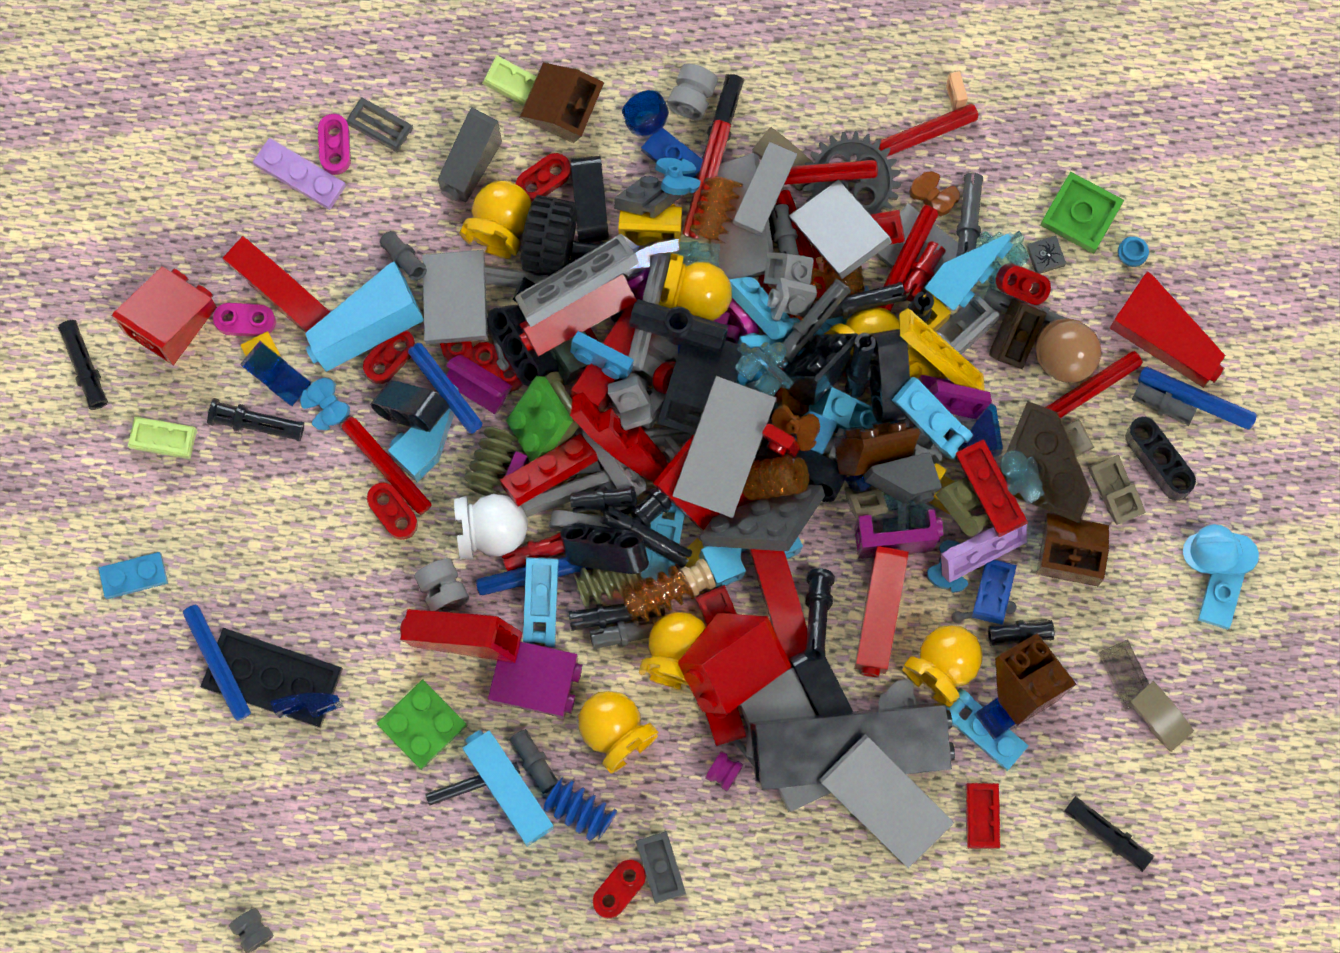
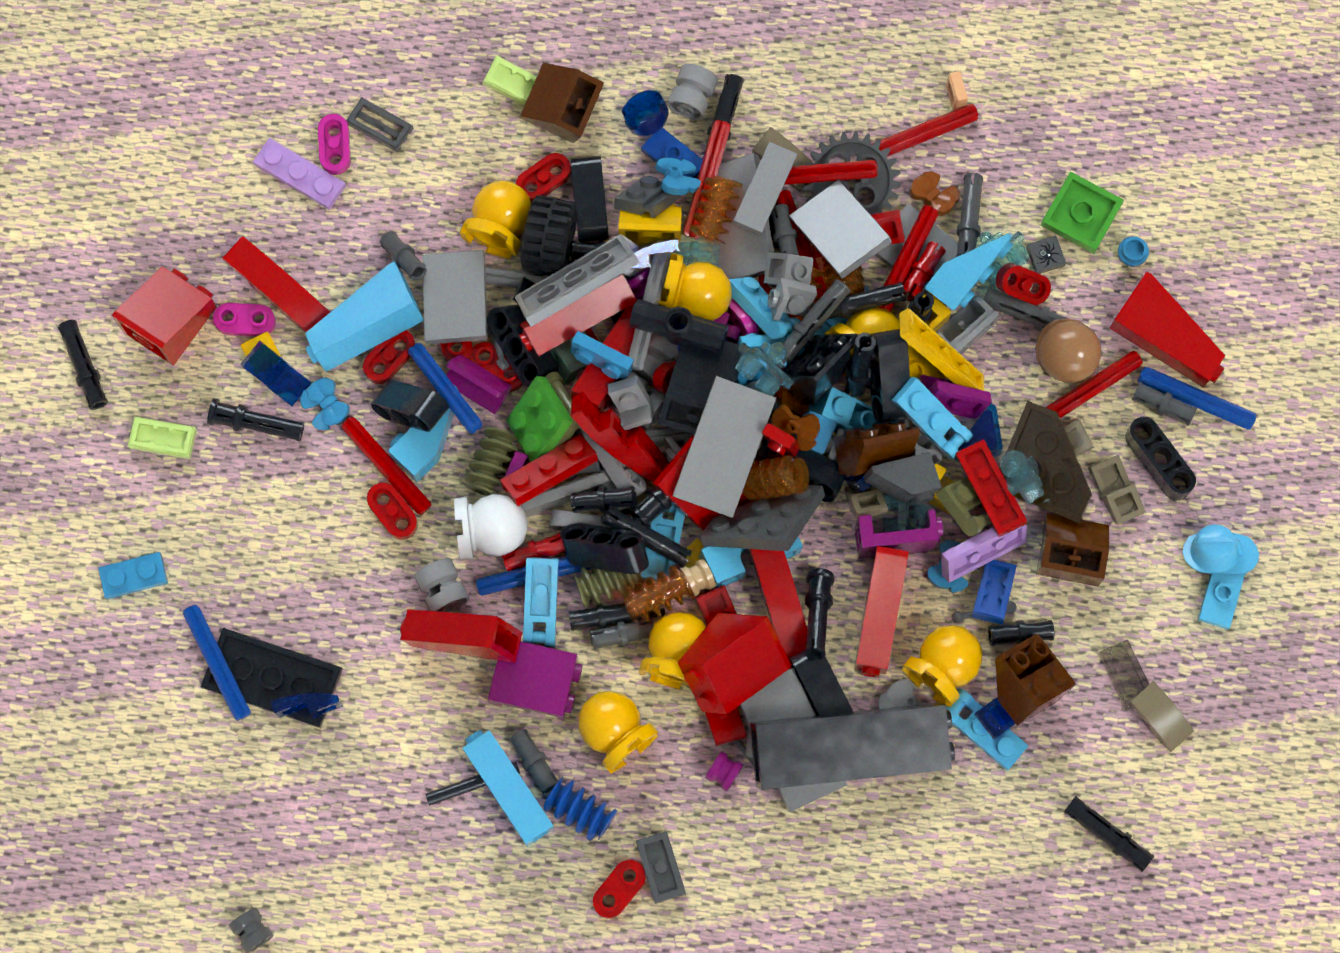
(422, 724): bright green plate -> none
(470, 155): dark grey slope -> none
(886, 801): light grey tile -> none
(982, 816): red plate -> none
(1017, 333): dark brown slope -> none

